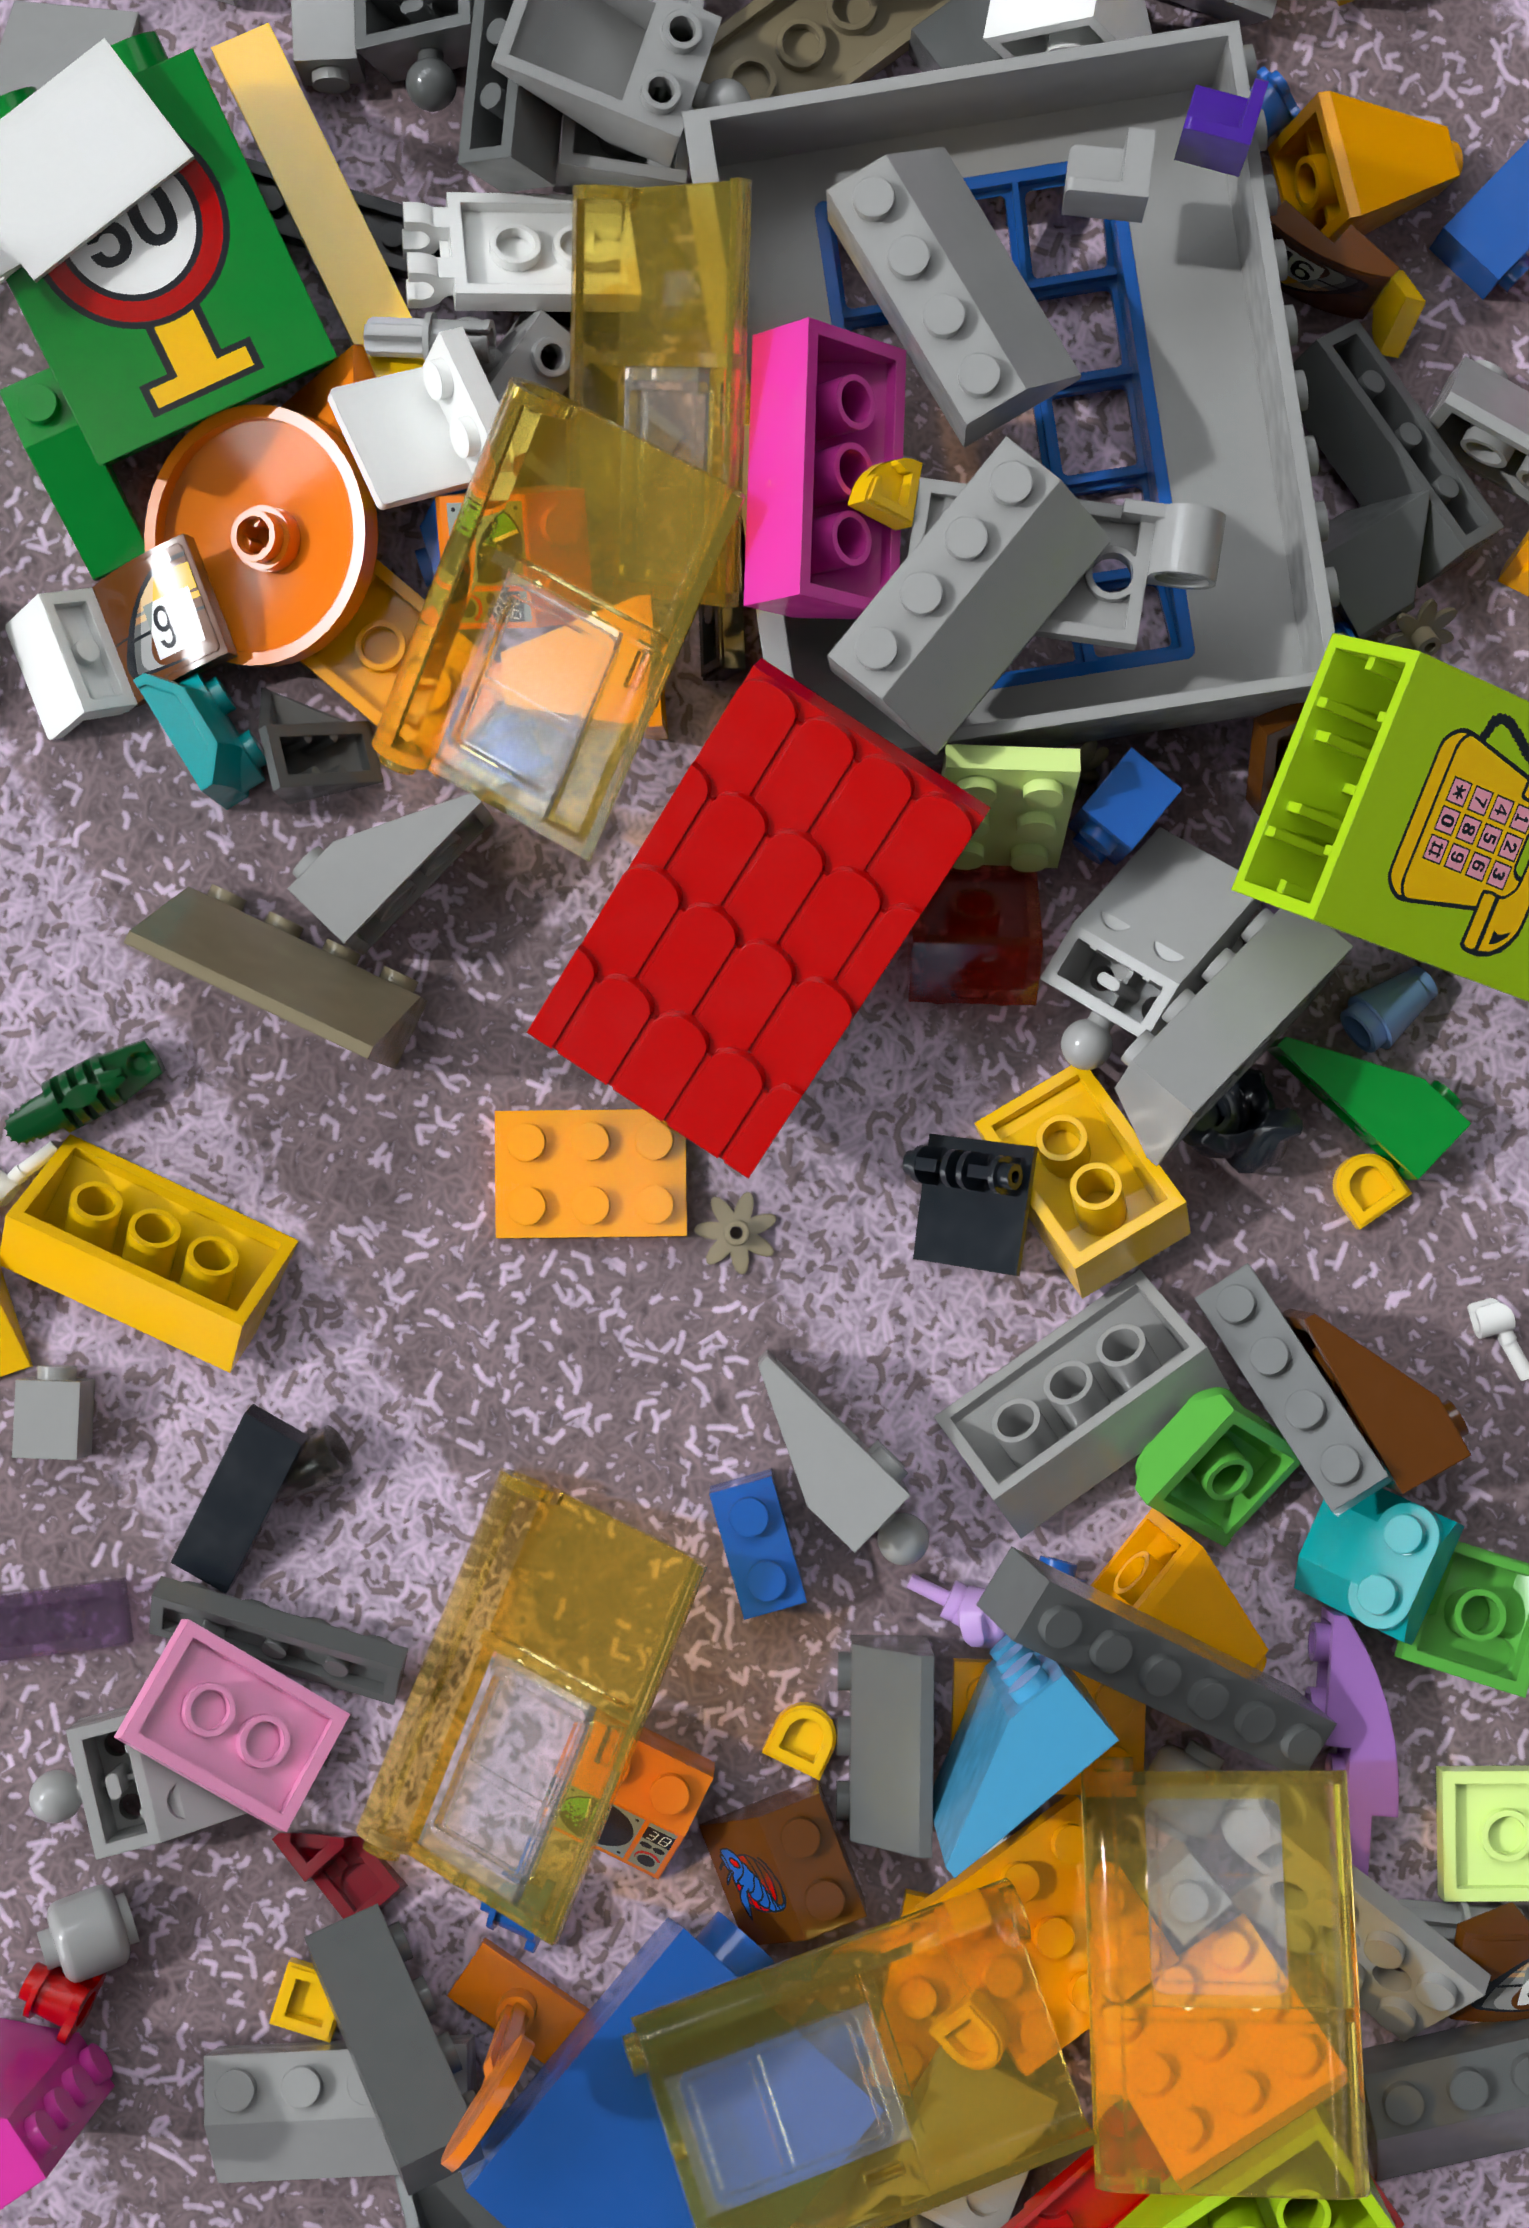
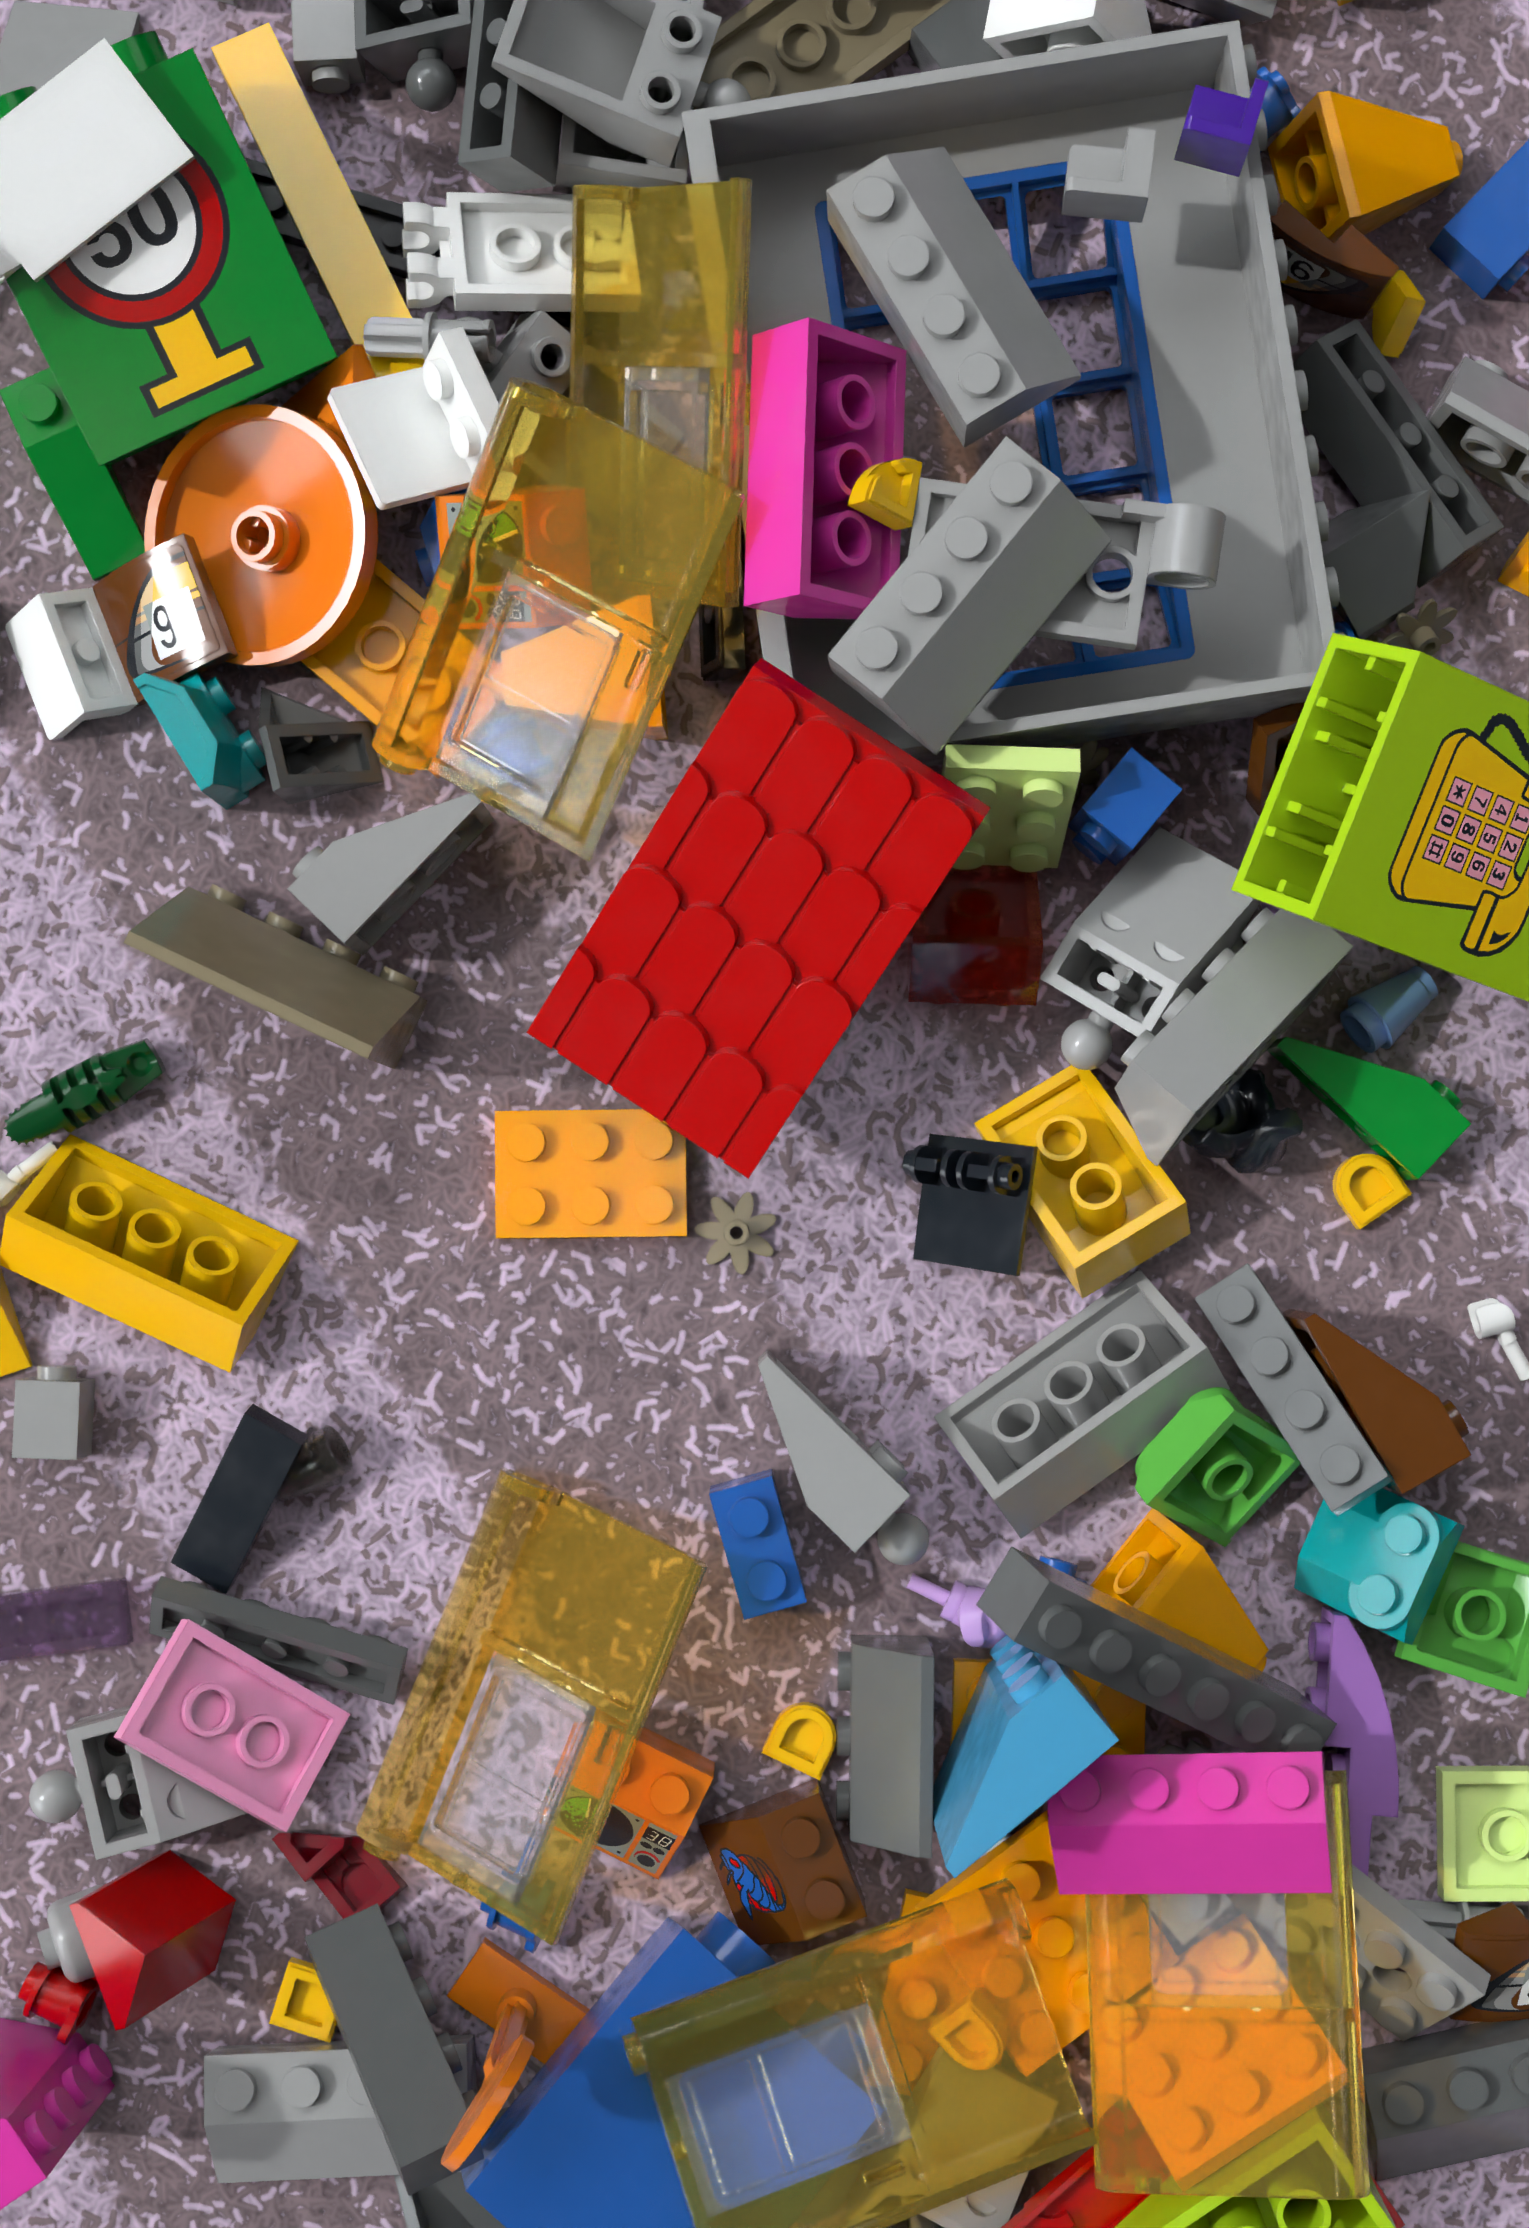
(152, 1934): none -> red slope
(1193, 1825): none -> dark pink slope

